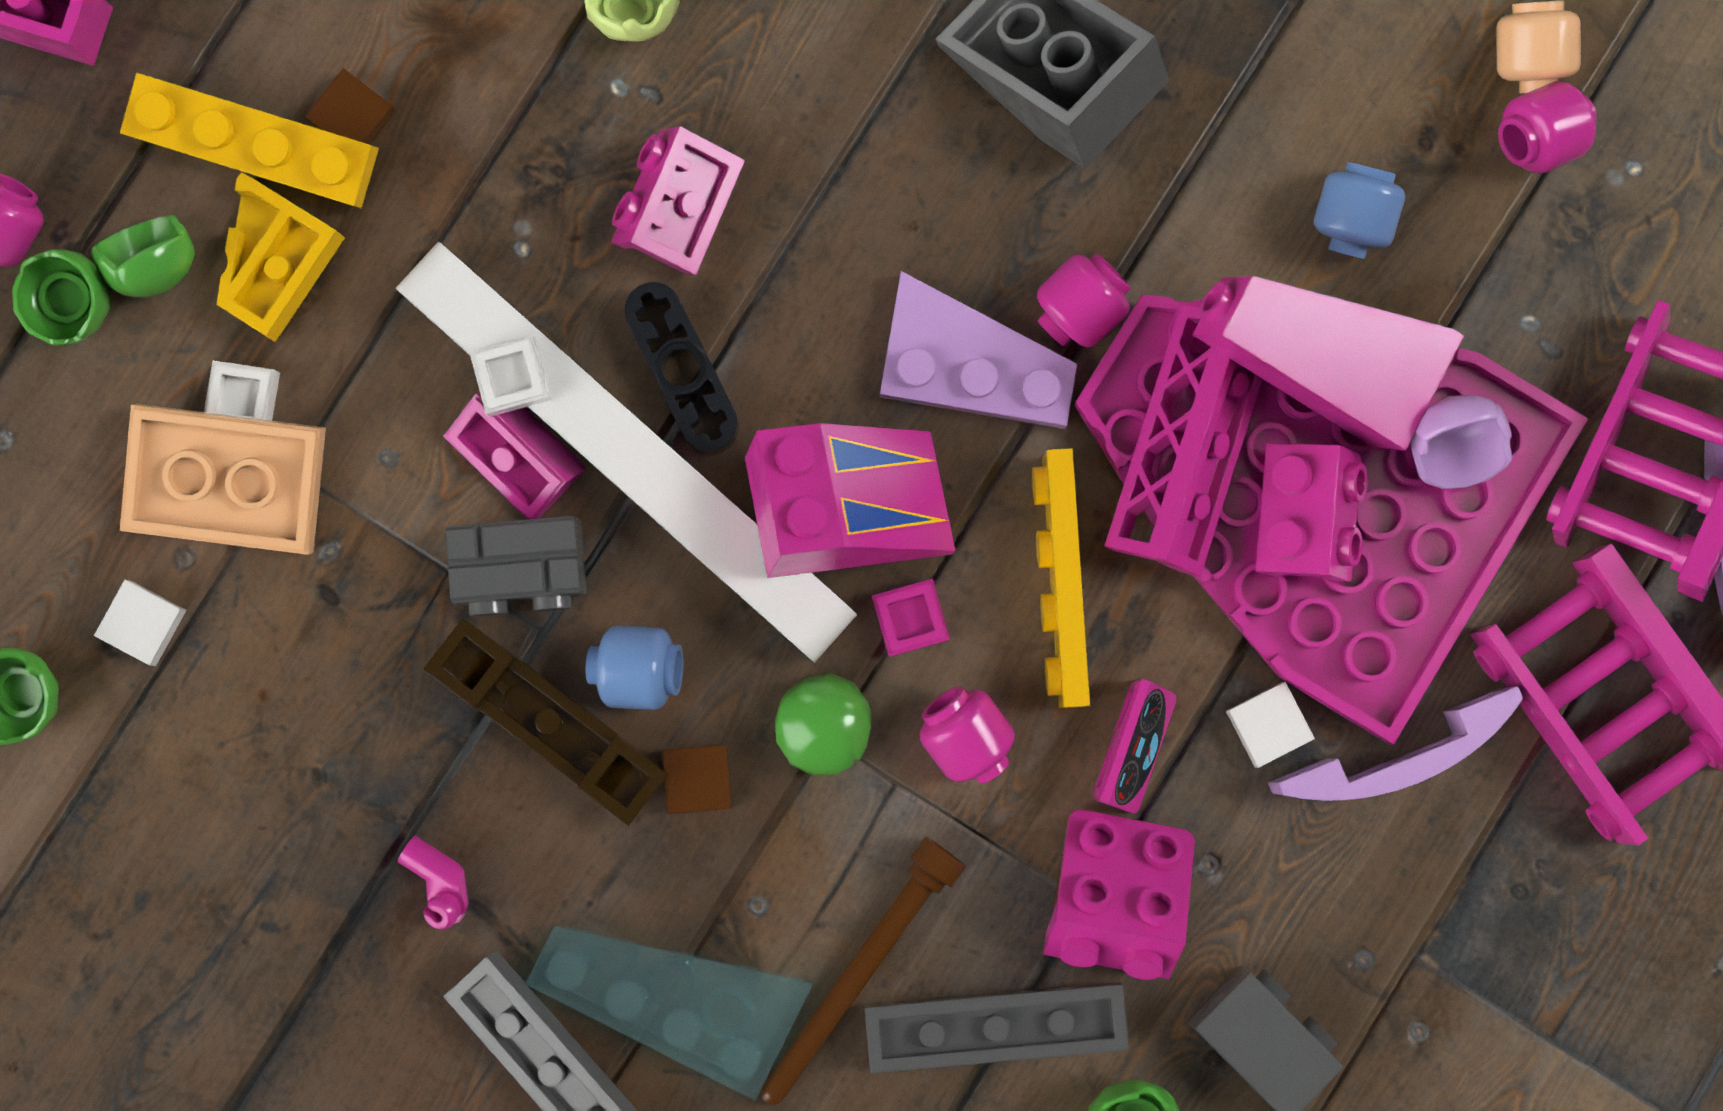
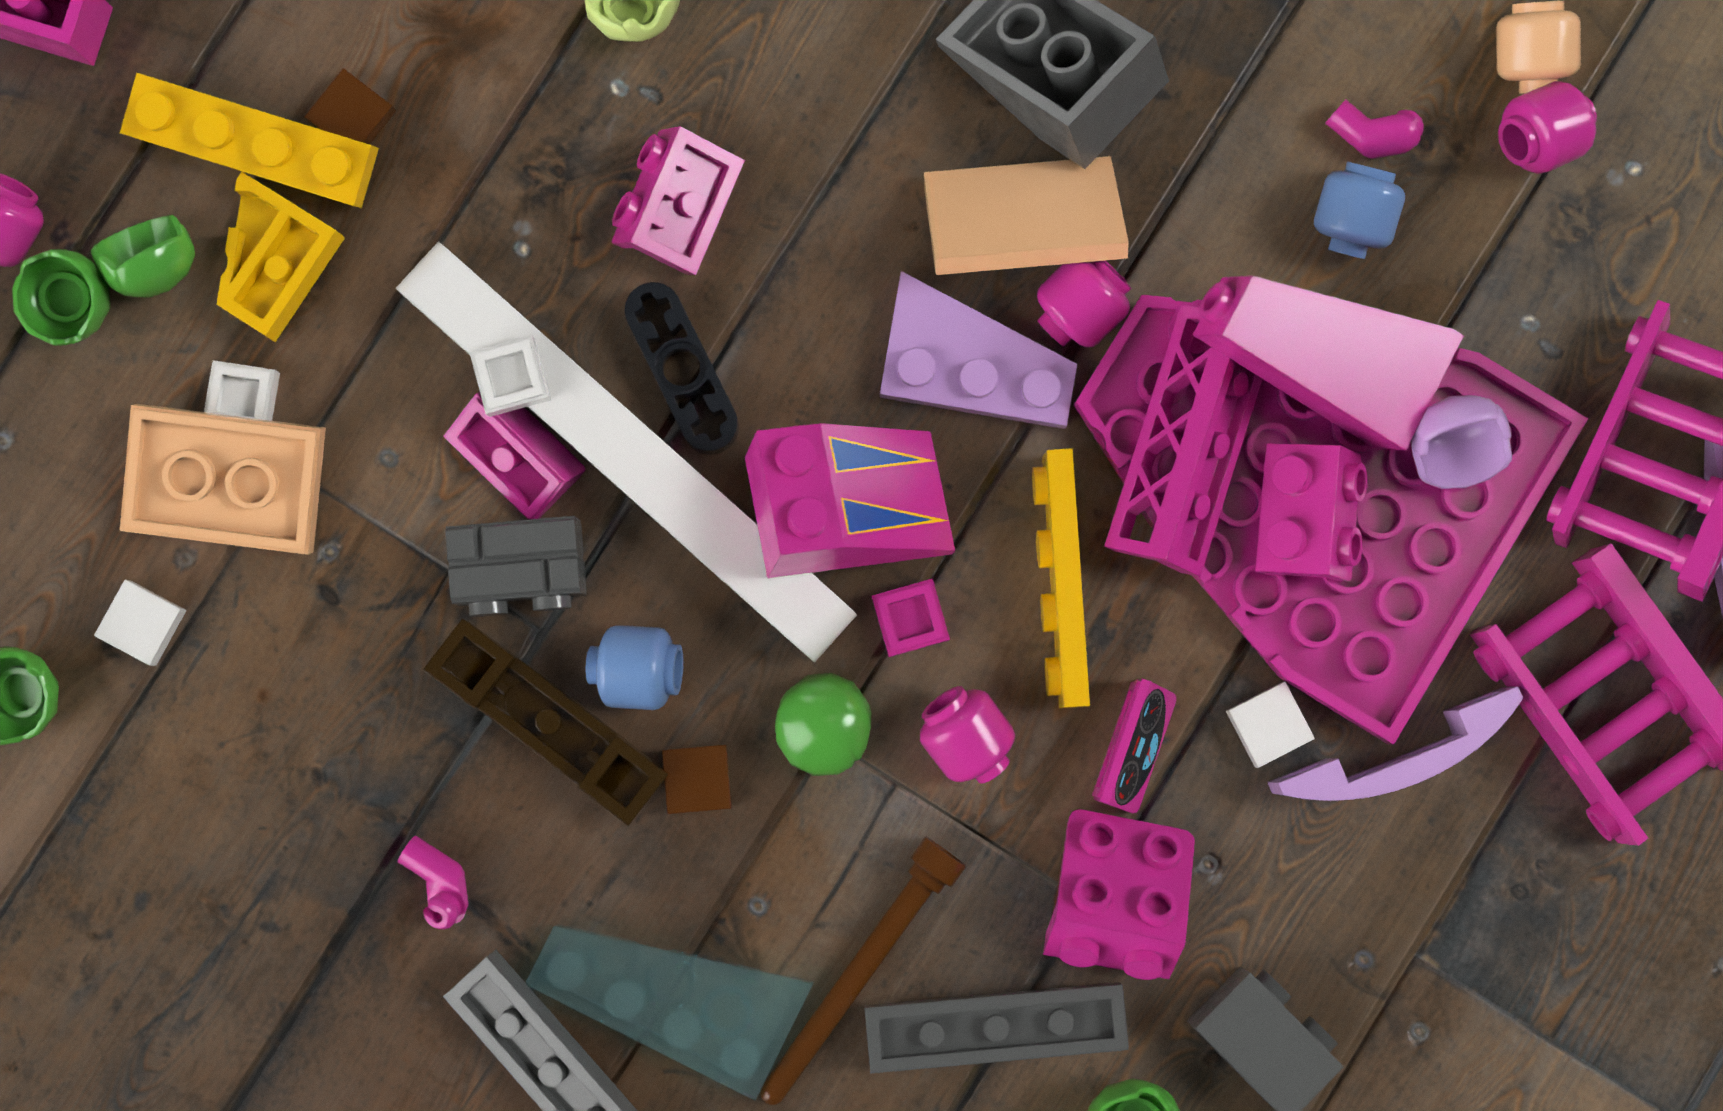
(1024, 216): none -> light nougat tile
(1377, 136): none -> dark pink arm

